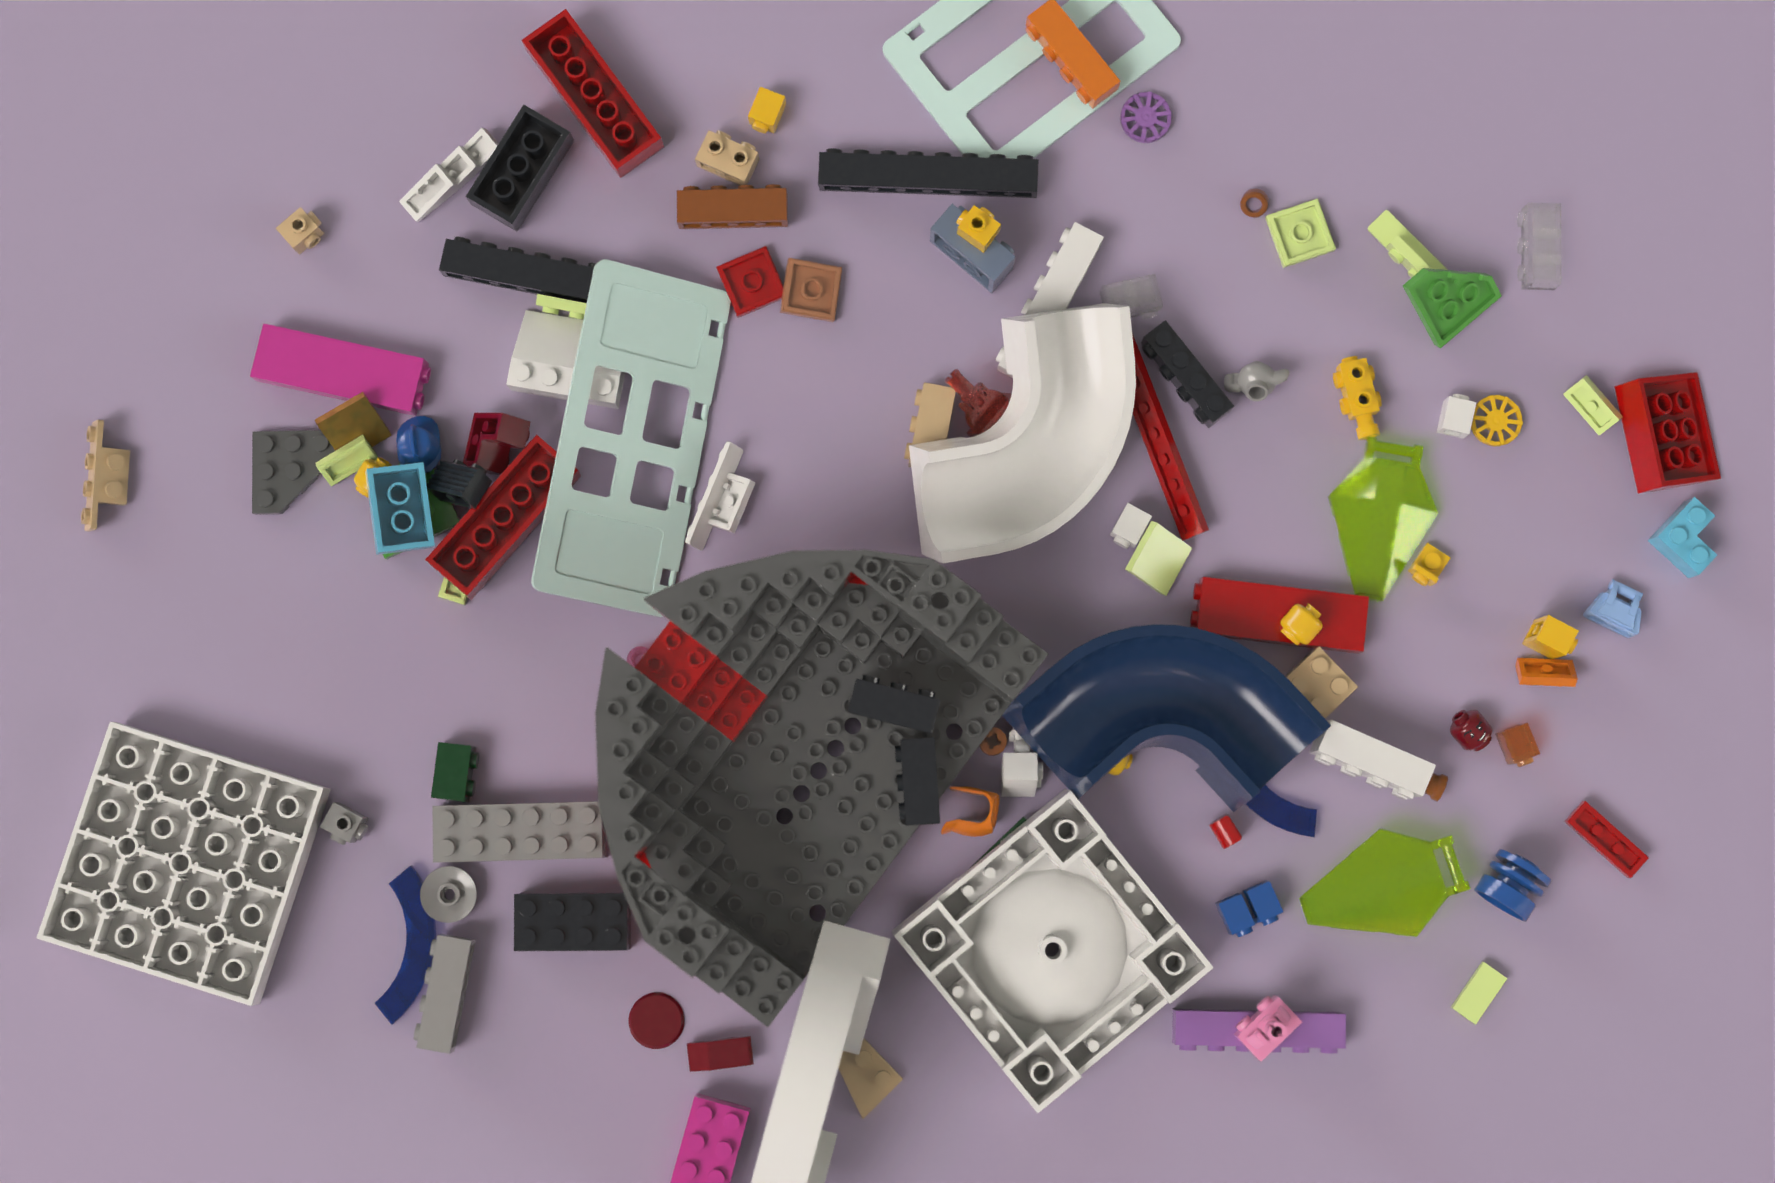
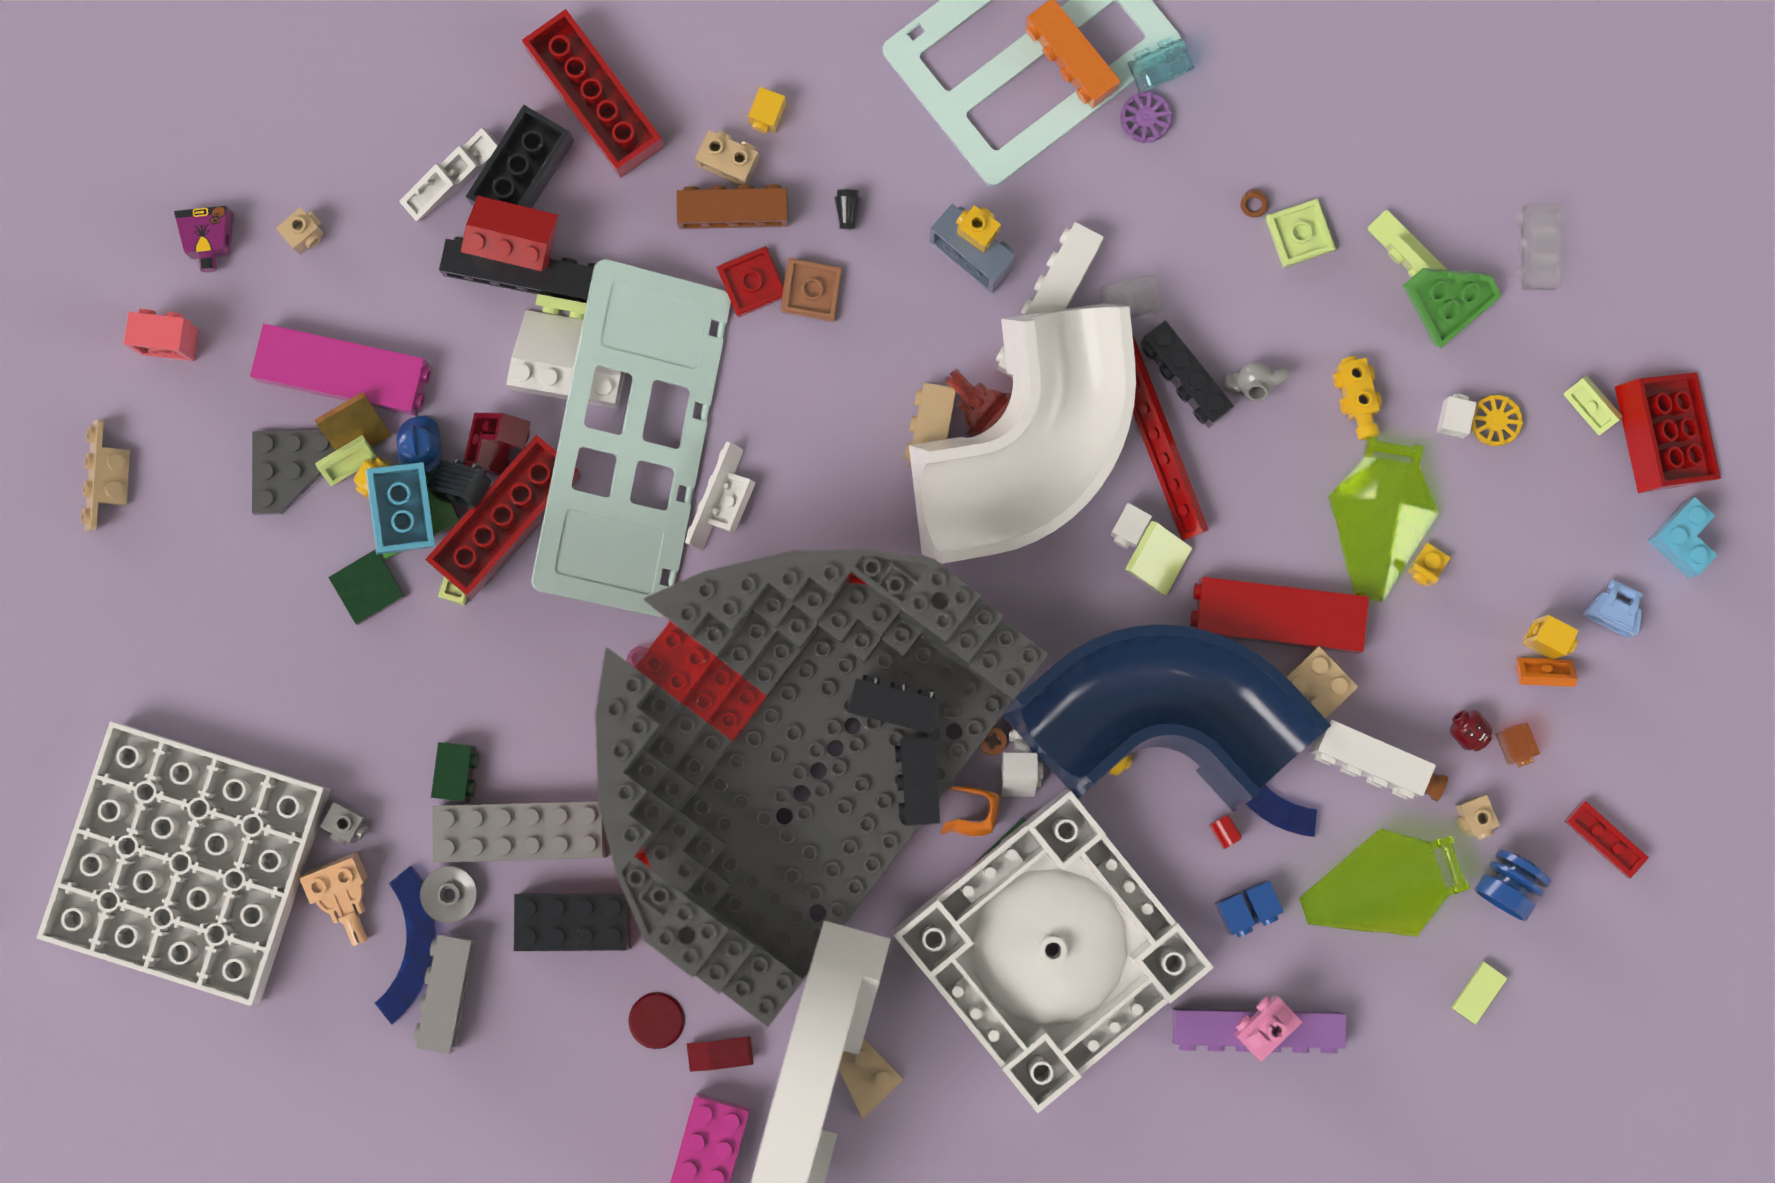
(161, 335): none -> coral brick
(205, 234): none -> magenta torso
(339, 892): none -> light nougat brick
(366, 587): none -> dark green tile
(510, 233): none -> red slope
(847, 207): none -> black cone
(928, 174): black brick -> none
(1160, 64): none -> clear light blue brick
(1301, 624): yellow head -> none
(1477, 817): none -> tan brick

